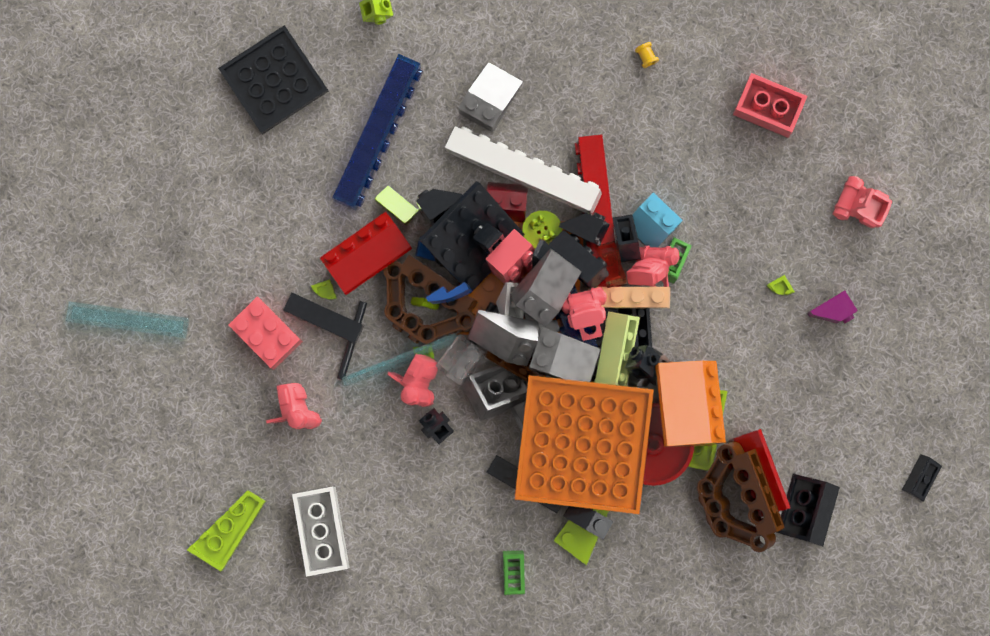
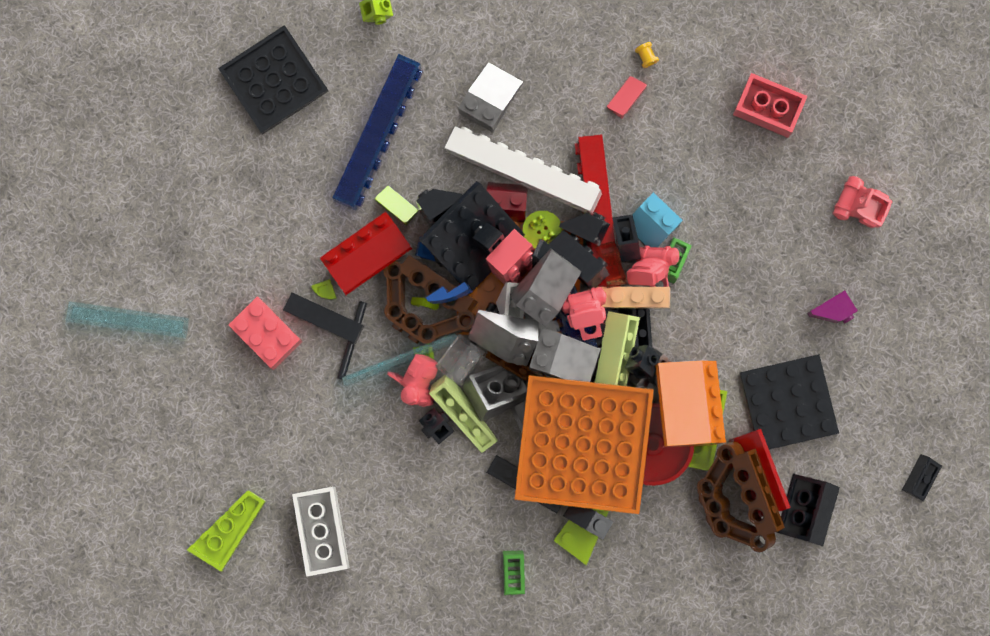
(294, 408): coral piece -> none
(461, 411): none -> yellowish green slope
(626, 96): none -> coral slope
(781, 286): lime tile -> none
(790, 401): none -> black plate

